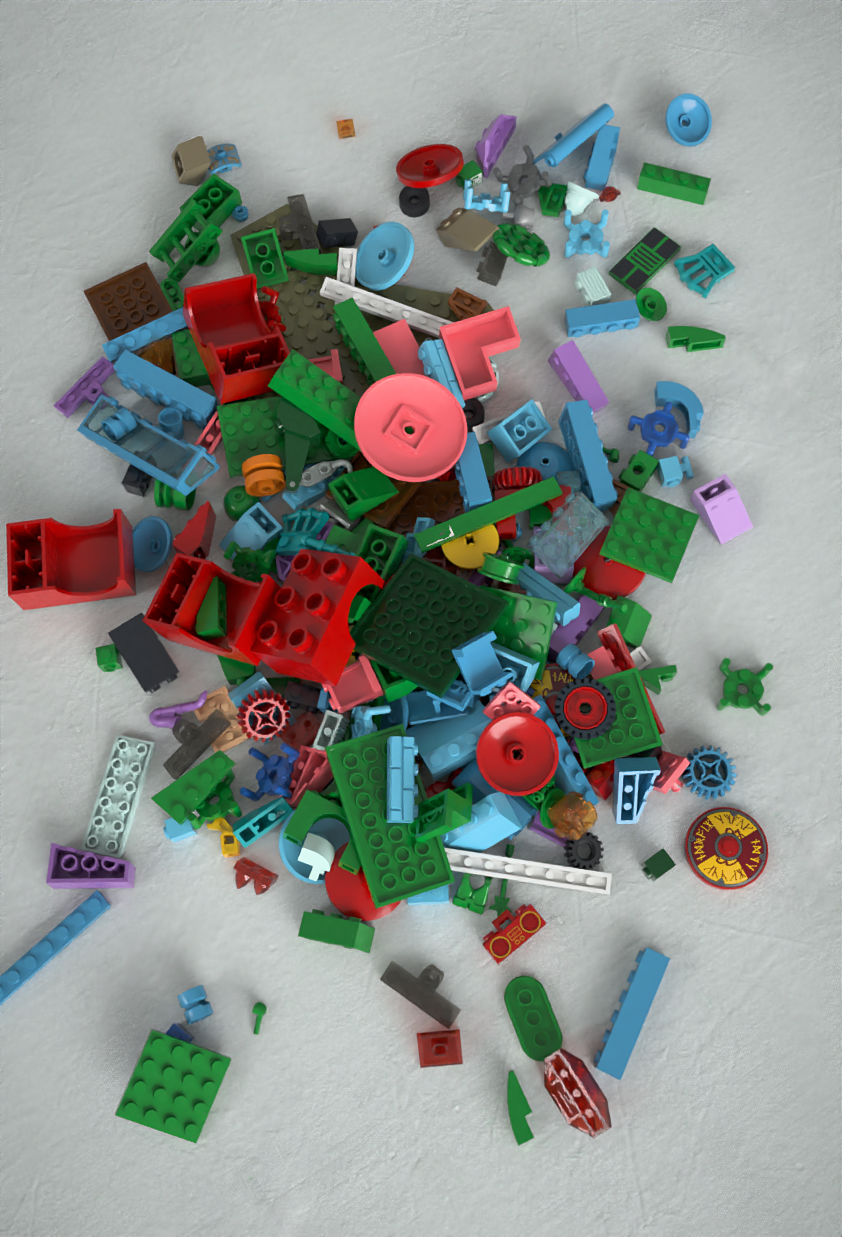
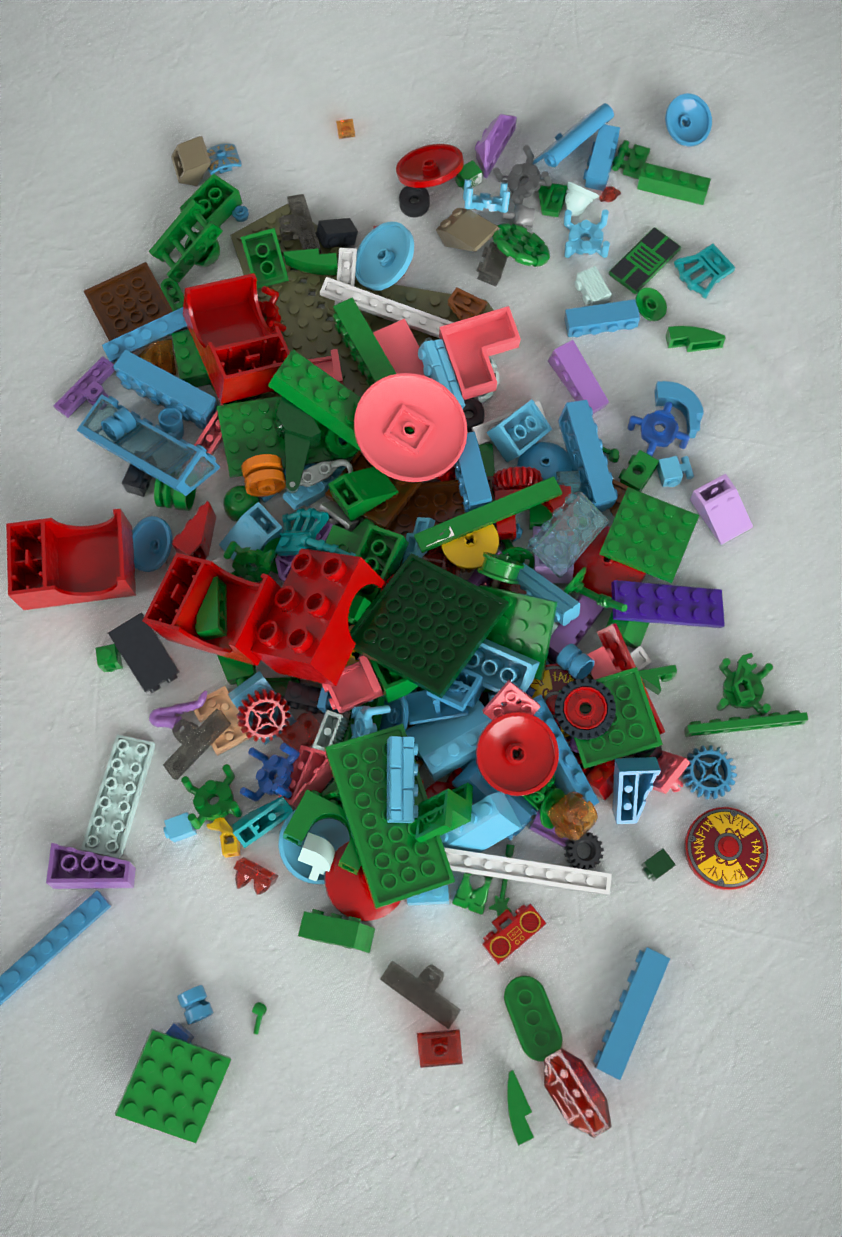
(192, 788): green wing -> none
(480, 664): dark azure panel -> none
(635, 162): none -> green plate
(669, 604): none -> dark purple plate
(742, 670): none -> green piece
(753, 722): none -> green plate

